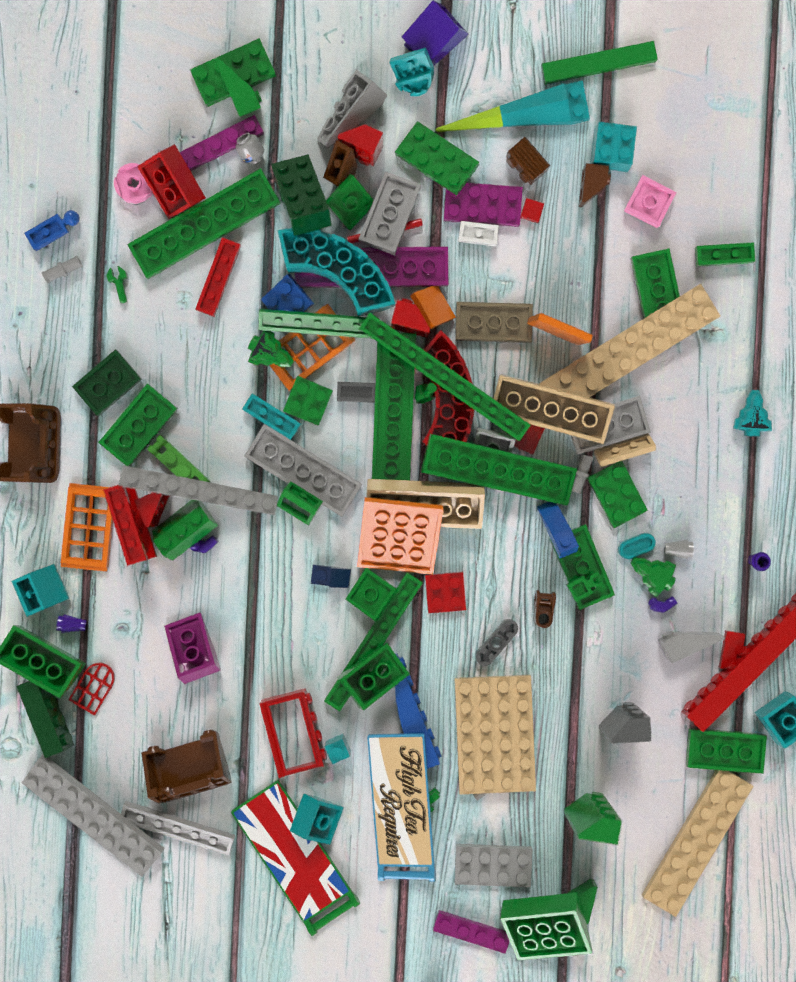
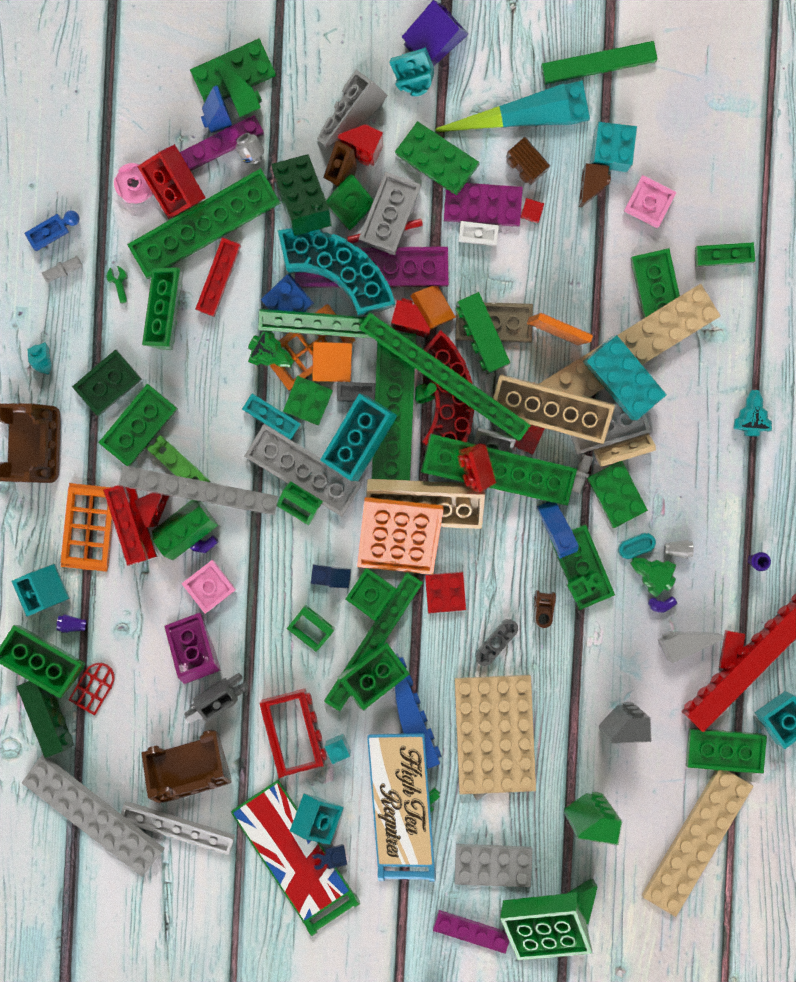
(40, 358): none -> teal plate
(162, 308): none -> green slope
(209, 586): none -> bright pink plate
(215, 112): none -> blue slope
(216, 699): none -> dark grey hinge
(318, 621): none -> green tile
(331, 361): none -> orange tile
(333, 857): none -> dark blue plate
(358, 437): none -> teal brick
(477, 467): none -> red slope
(482, 332): none -> green brick
(624, 378): none -> teal brick

